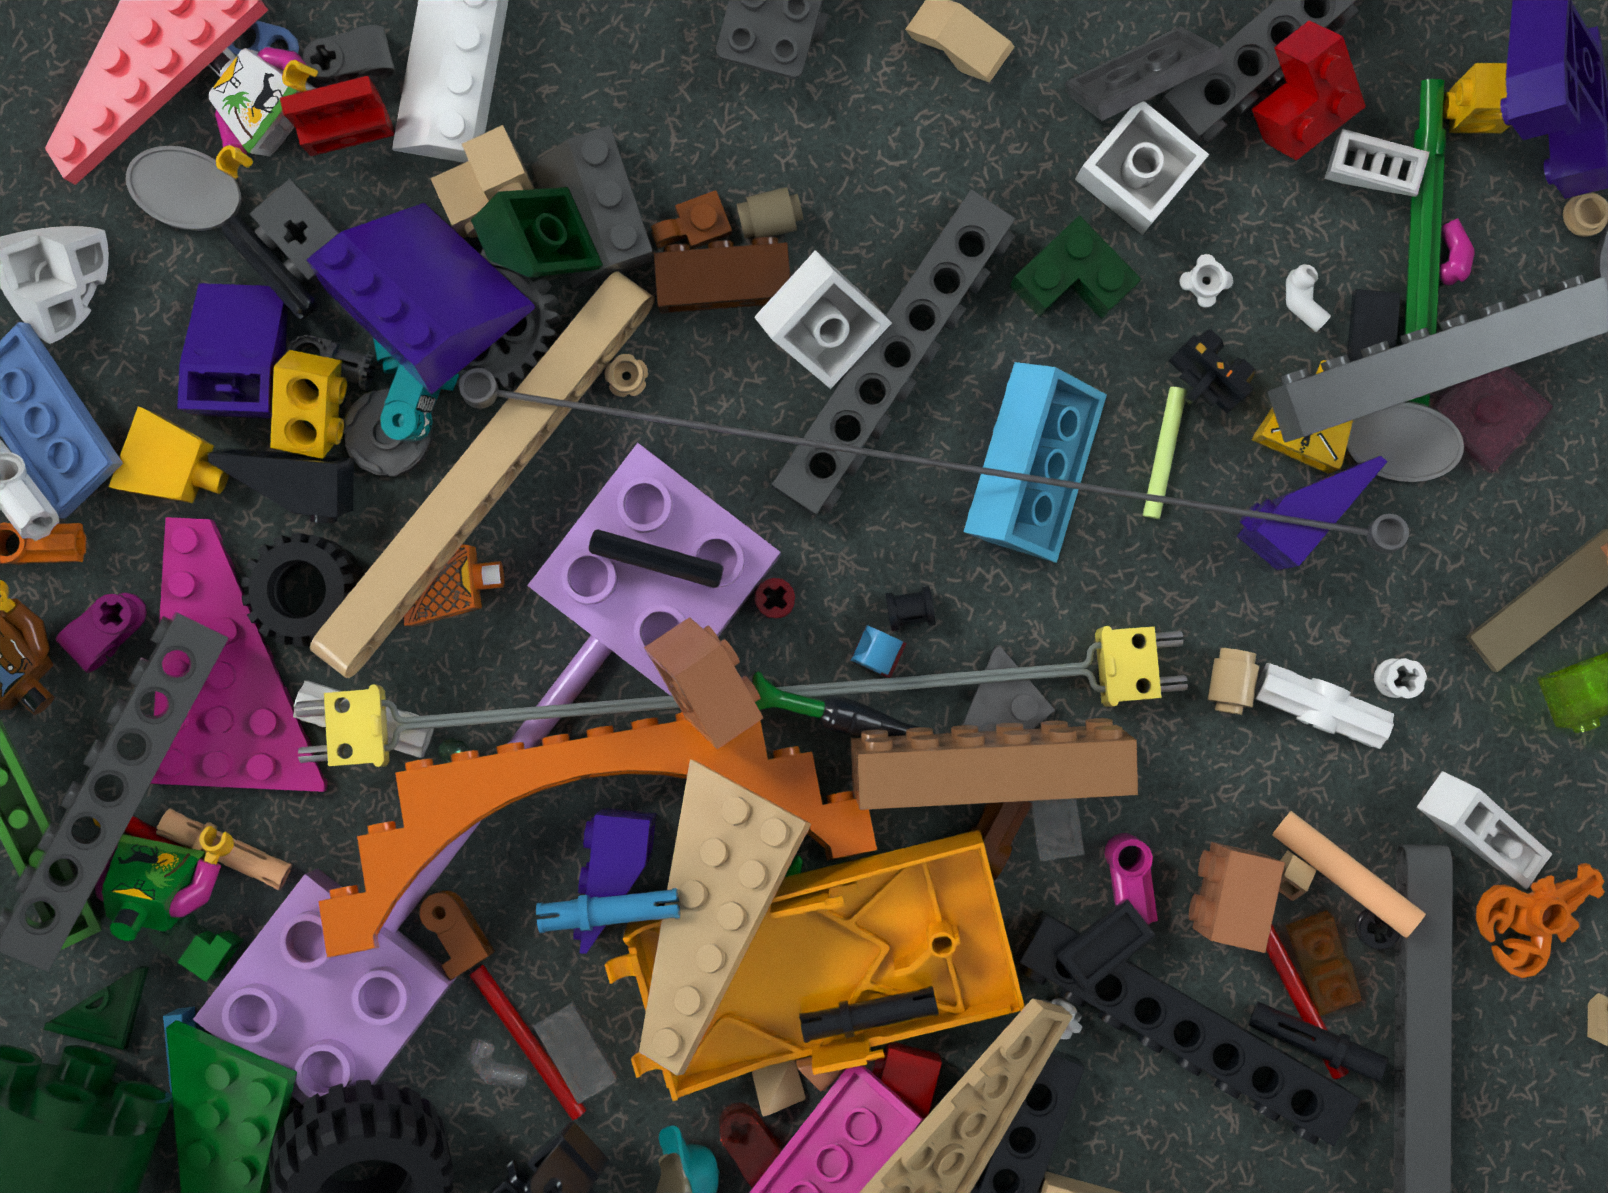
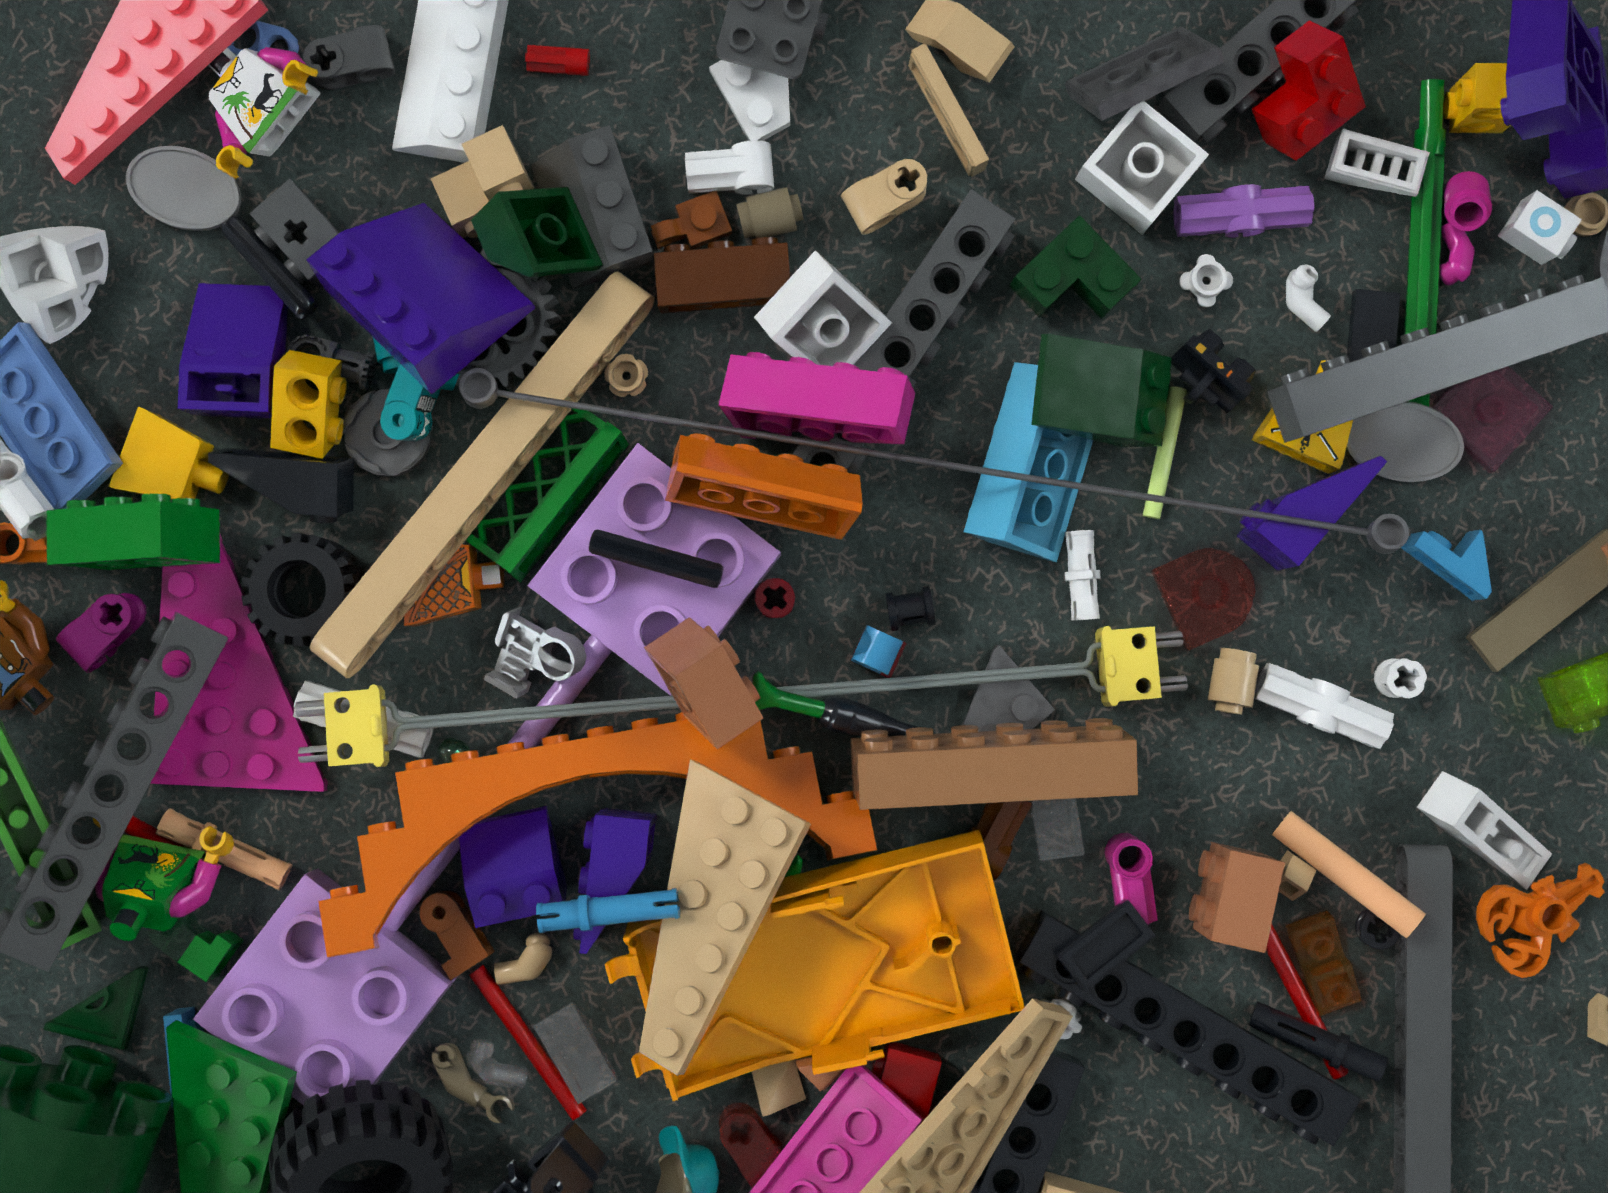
(133, 534): none -> green brick
(338, 116): red slope -> none
(459, 1083): none -> dark tan arm
(511, 866): none -> dark purple slope
(529, 964): none -> tan arm
(530, 649): none -> light grey piece
(557, 60): none -> red piece
(560, 502): none -> green fence
(740, 169): none -> white piece
(755, 98): none -> white wing
(764, 486): none -> orange slope
(817, 399): none -> dark pink wedge
(868, 1014): black pin -> none
(877, 198): none -> tan piece
(947, 110): none -> tan tile
(1082, 575): none -> white pin
(1101, 391): none -> dark green slope
(1206, 594): none -> clear red tile
(1243, 210): none -> medium lavender piece
(1463, 568): none -> dark azure slope
(1467, 201): none -> dark pink brick
(1541, 228): none -> white brick

